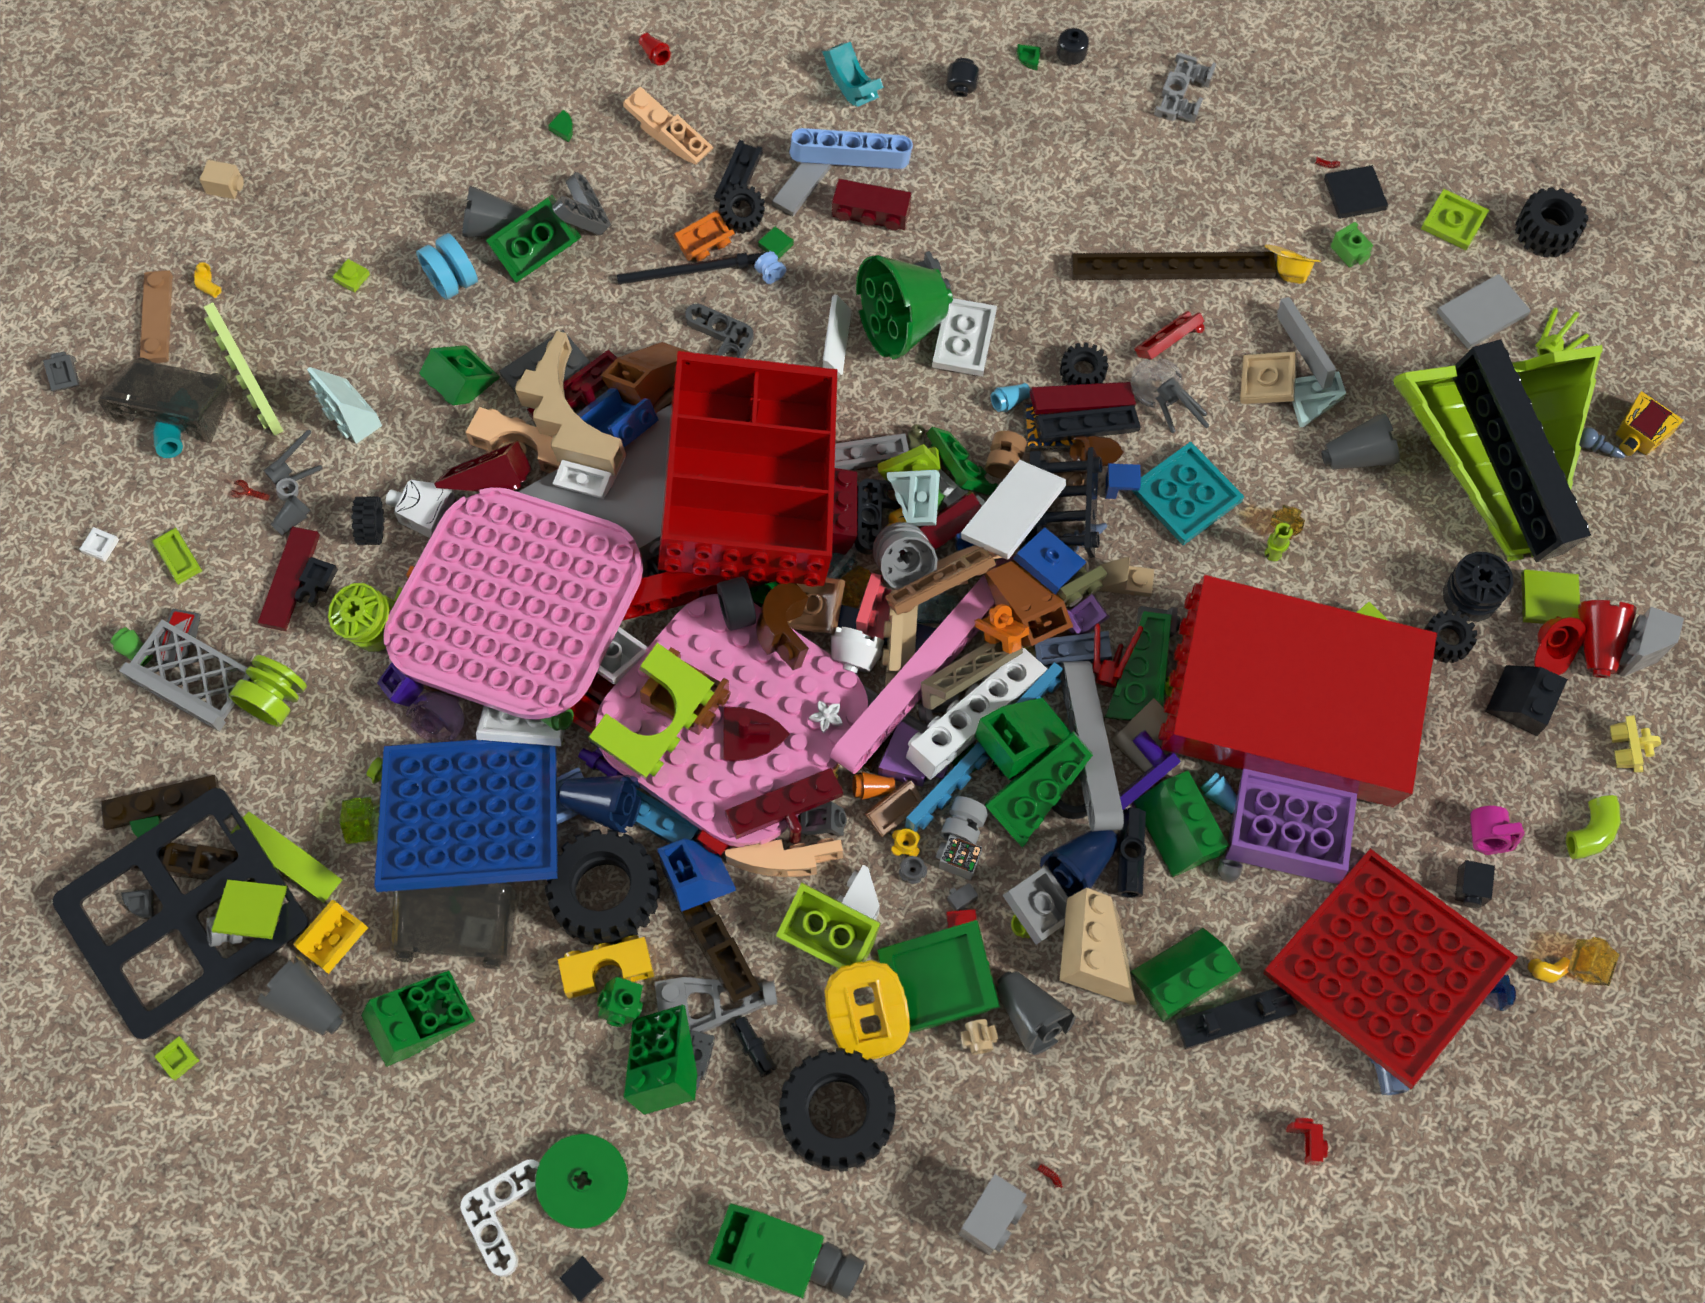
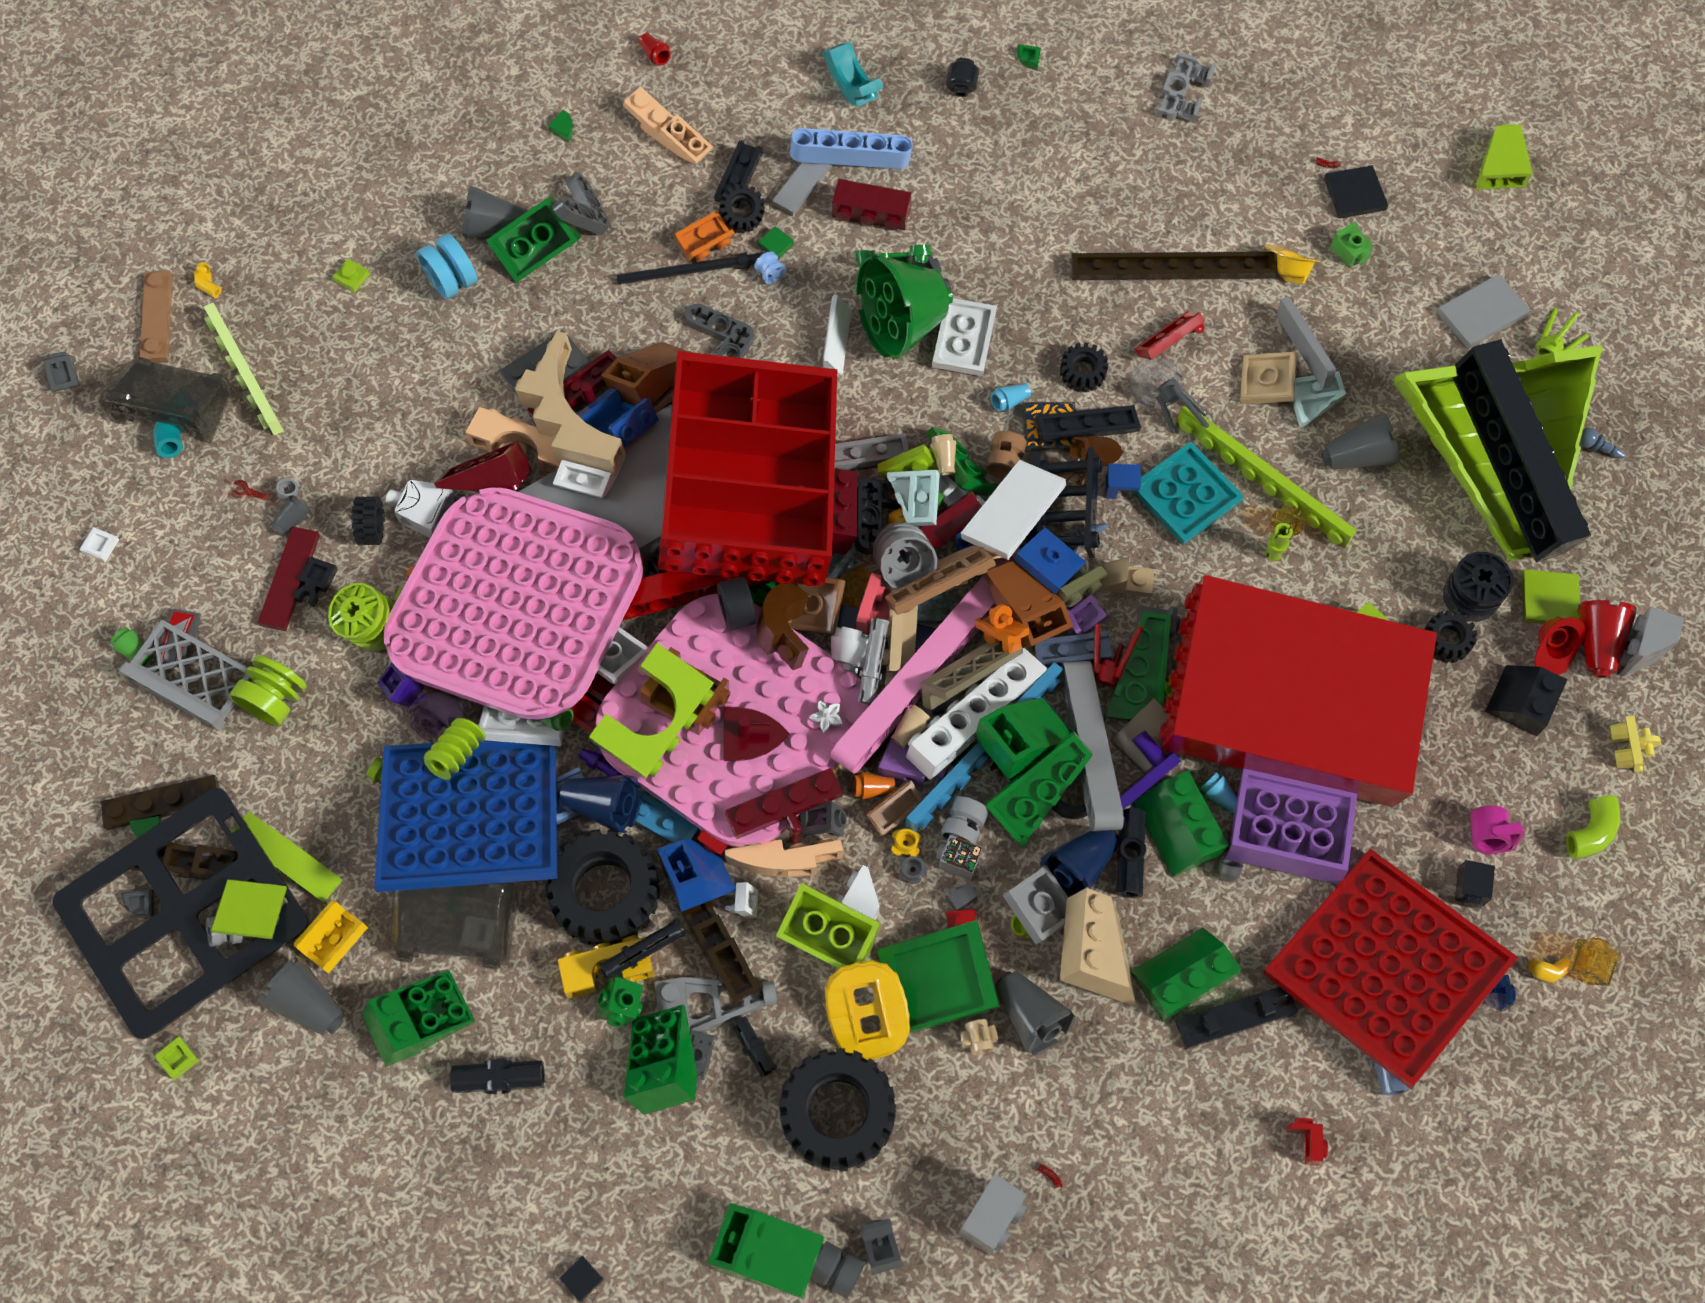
(177, 556): lime tile -> none
(221, 179): tan brick -> none
(280, 470): dark grey plant -> none
(344, 405): light aqua slope -> none
(356, 820): clear neon green bracket -> none
(453, 748): none -> lime piece
(457, 374): green slope -> none
(492, 1204): white beam -> none
(497, 1076): none -> black piece
(593, 1203): green piece -> none
(616, 964): none -> black pin
(745, 900): none -> white tile
(873, 659): none -> light grey pin
(881, 1246): none -> dark grey bracket
(912, 722): none -> tan cone
(916, 436): olive arm -> none
(918, 253): none -> green plant
(944, 452): none -> tan cone
(1072, 46): black head -> none
(1081, 397): dark red tile -> none
(1270, 479): none -> lime plate
(1454, 219): lime tile -> none
(1505, 160): none -> lime slope
(1546, 237): black tyre -> none
(1646, 425): torso -> none

